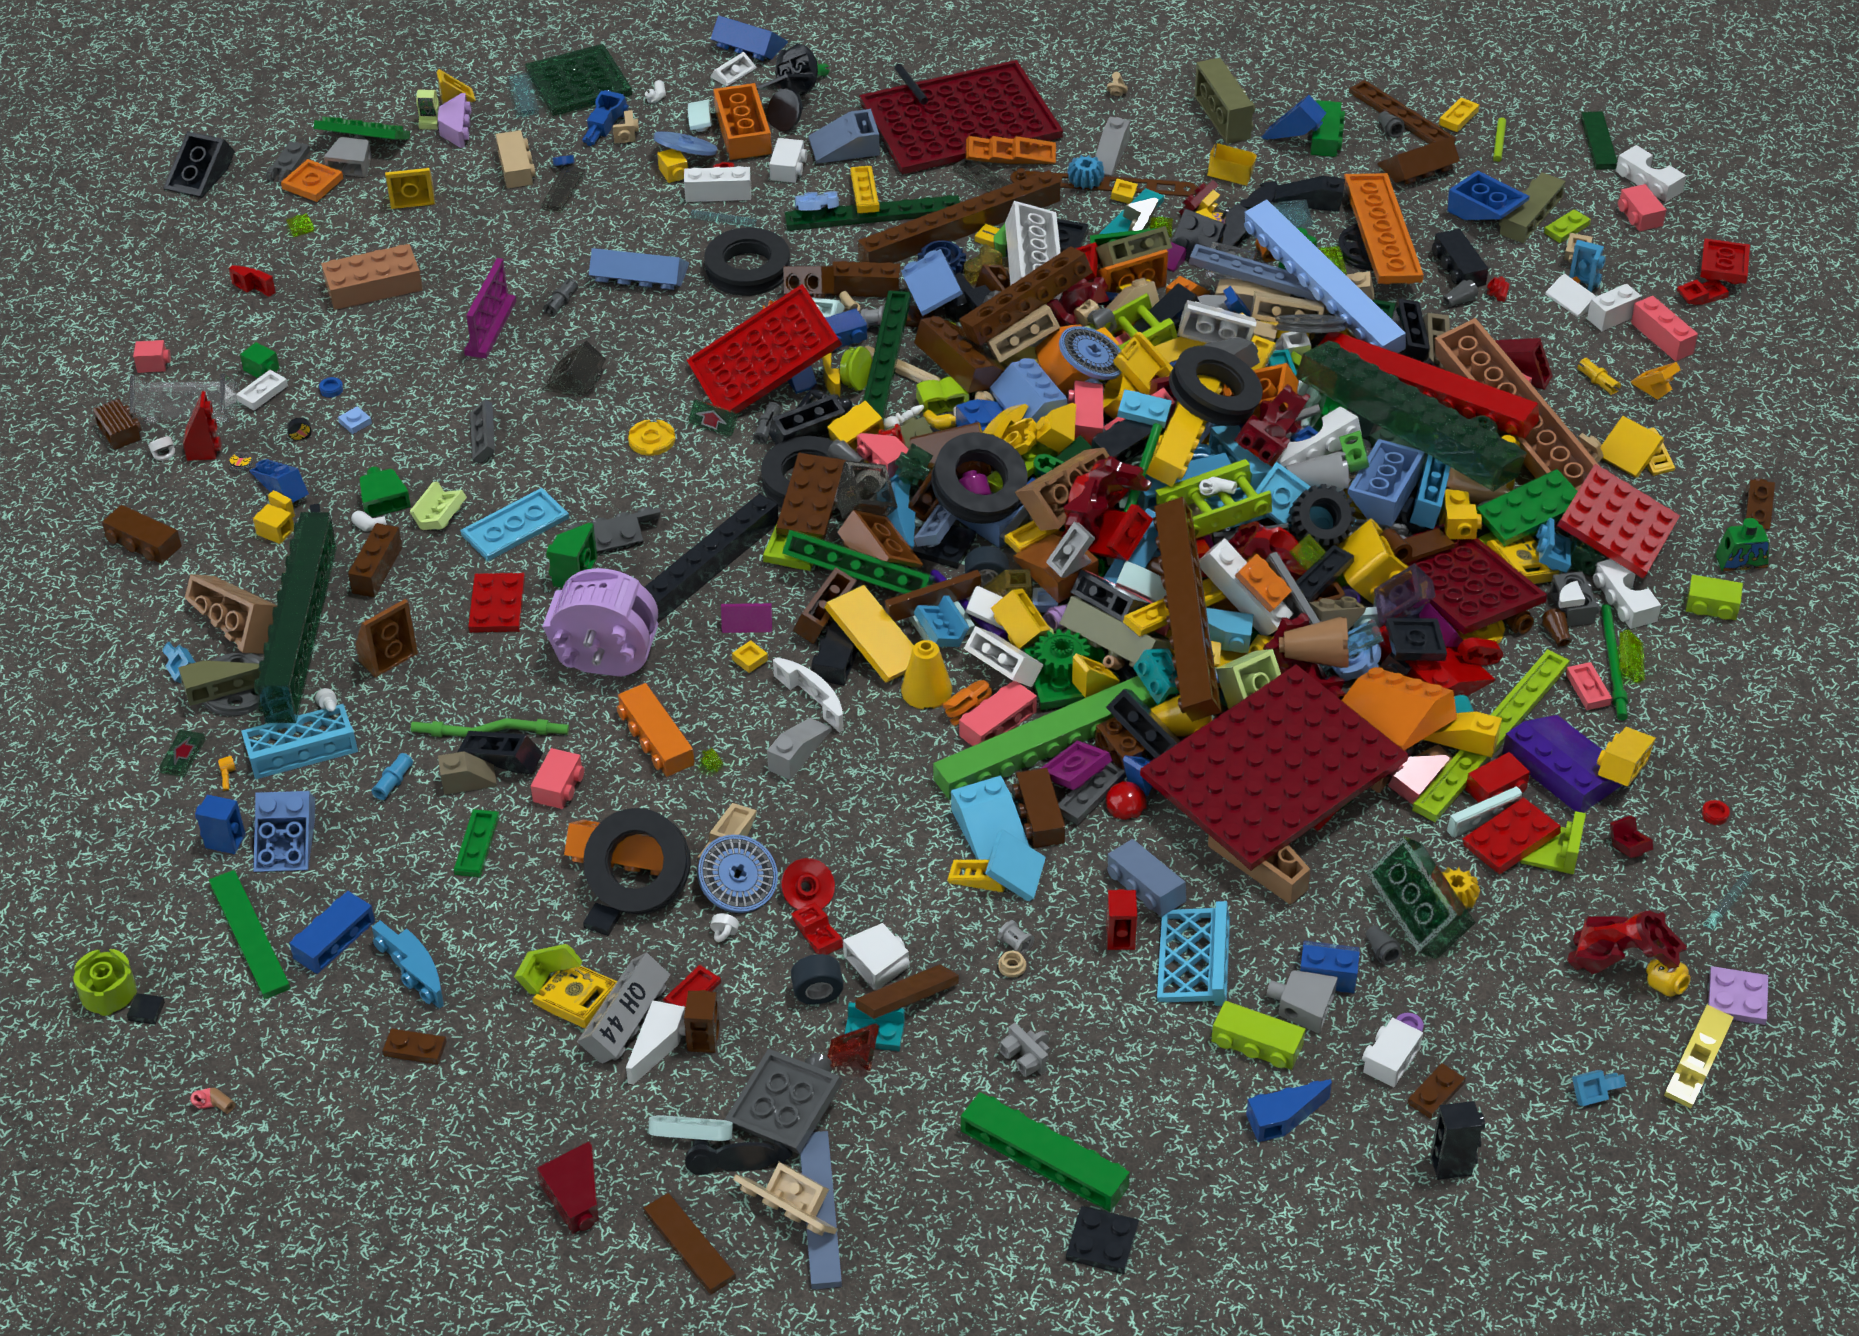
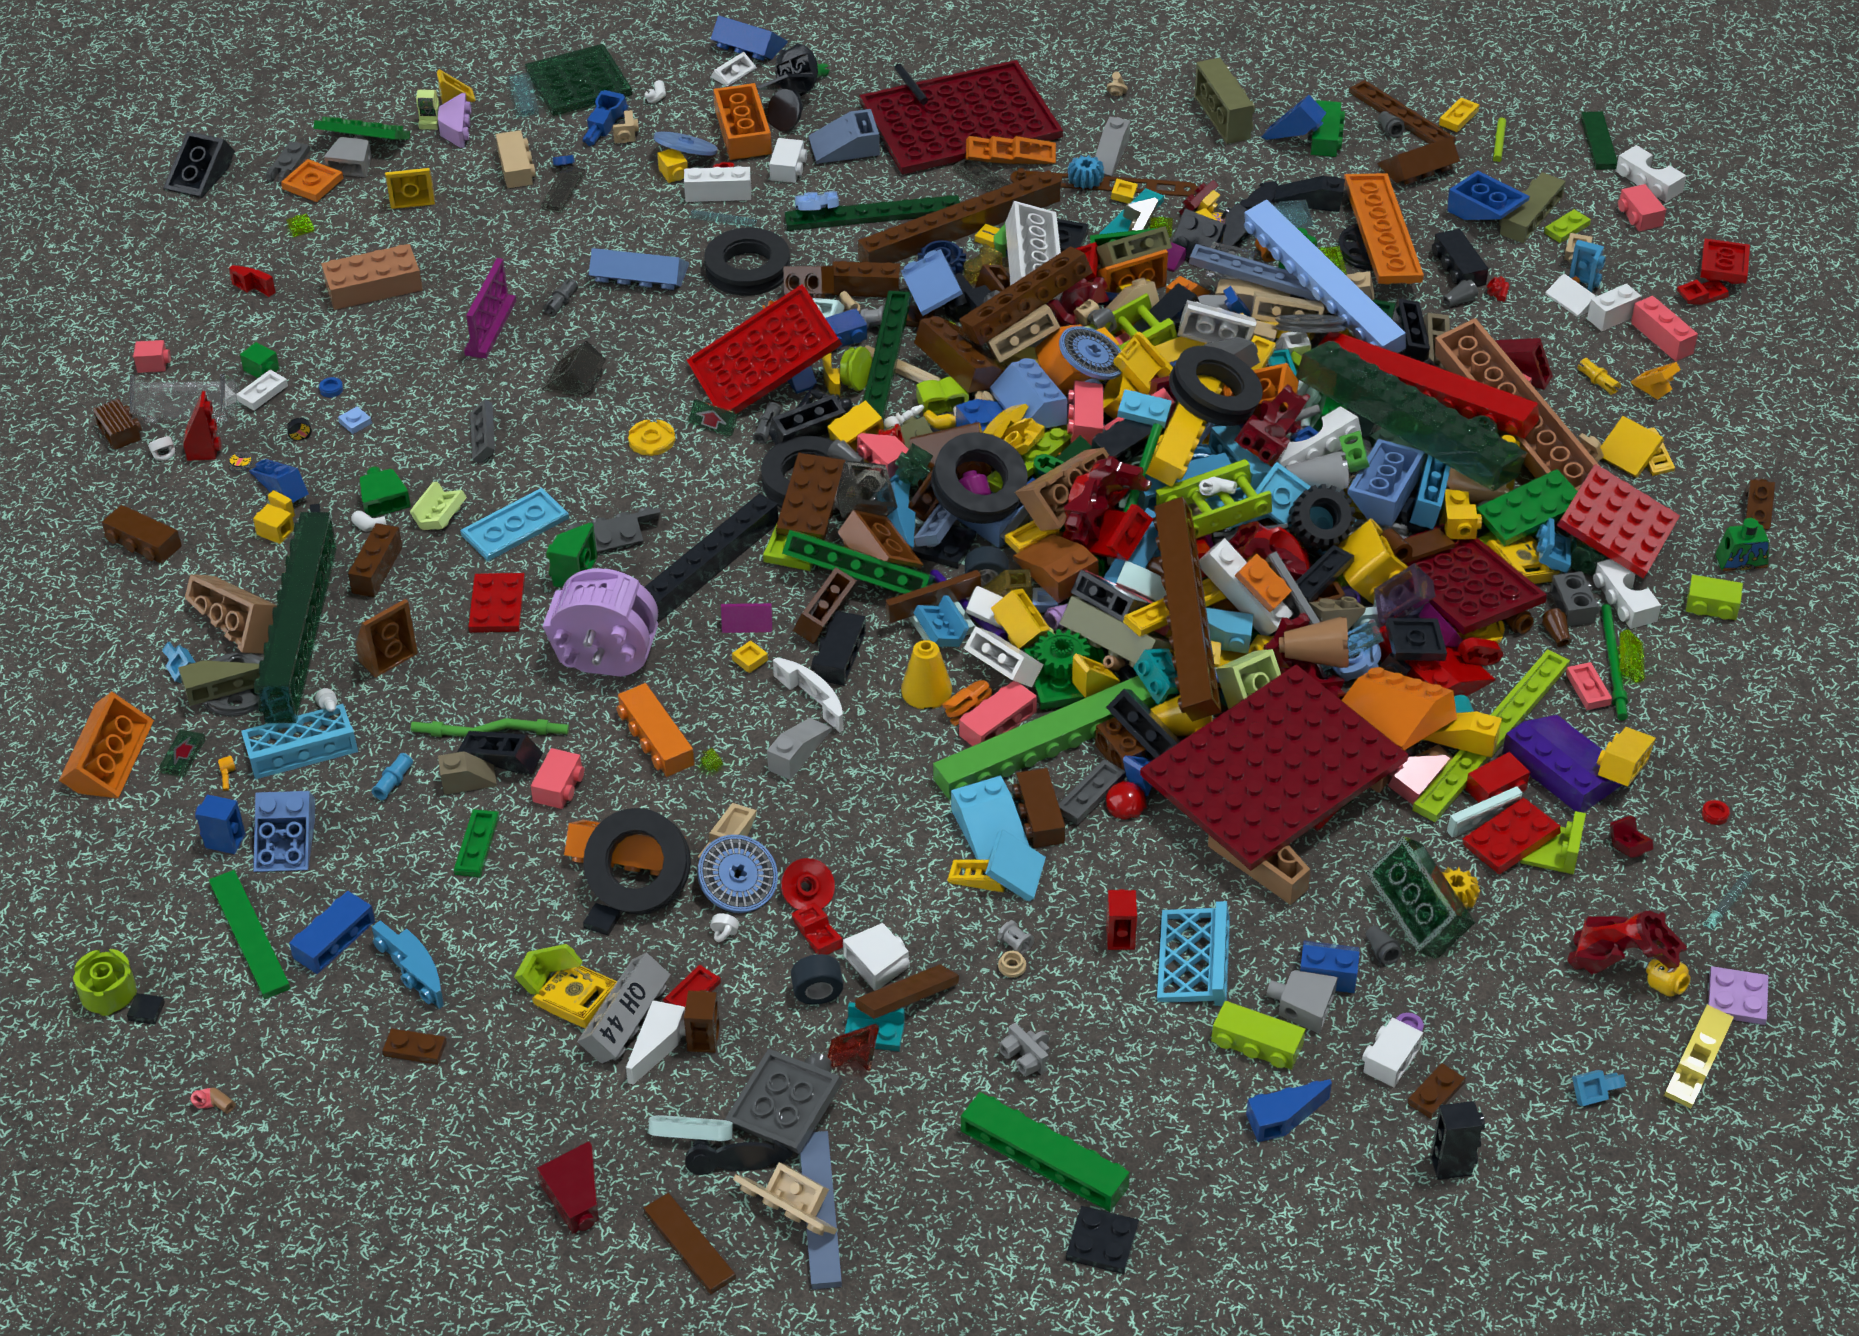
(106, 748): none -> orange slope
(699, 115): light aqua slope -> none
(864, 189): yellow tile -> none
(872, 632): yellow tile -> none
(1057, 427): yellow slope -> none
(1070, 552): light grey slope -> none
(1077, 764): magenta plate -> none
(1153, 881): sand blue brick -> none
(1231, 164): yellow piece -> none
(1307, 552): clear neon green plate -> none
(1571, 595): white tile -> none

